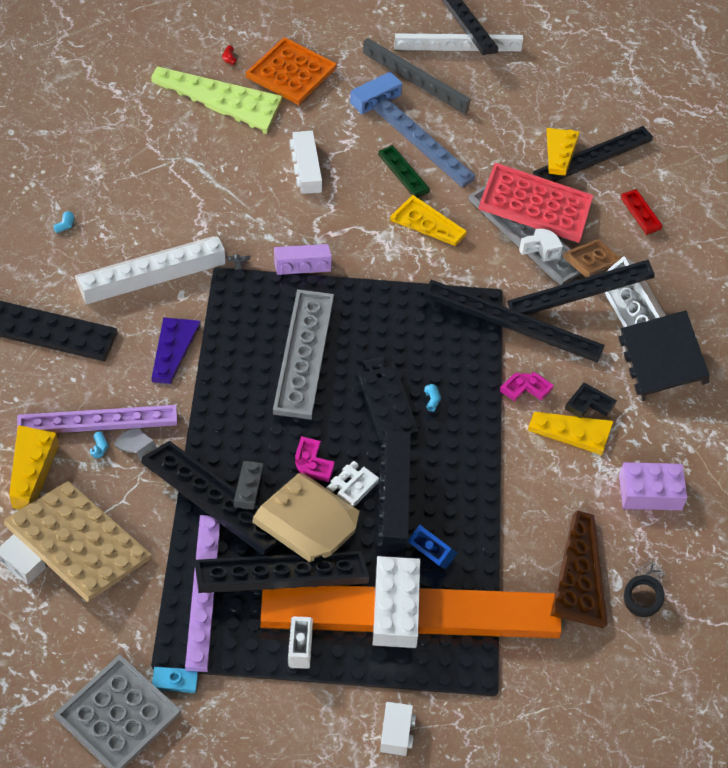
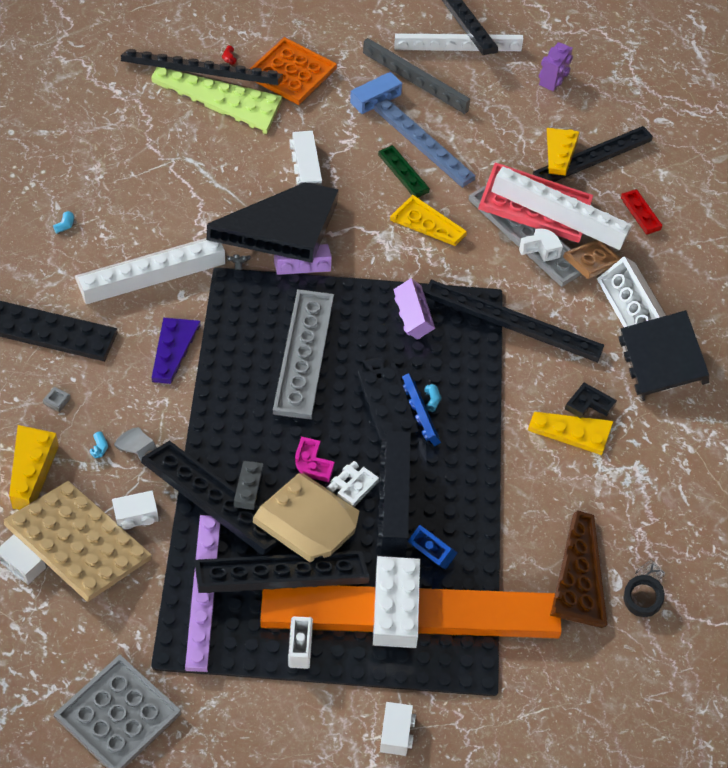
(56, 399): none -> light grey tile
(101, 419): lavender plate -> none
(135, 510): none -> white brick
(175, 680): medium azure plate -> none
(207, 67): none -> black plate
(280, 225): none -> black slope
(413, 309): none -> lavender brick
(418, 404): none -> blue plate
(533, 383): dark pink plate -> none
(555, 66): none -> medium lavender brick
(561, 208): none -> white slope
(582, 288): black plate -> none
(652, 486): lavender brick -> none

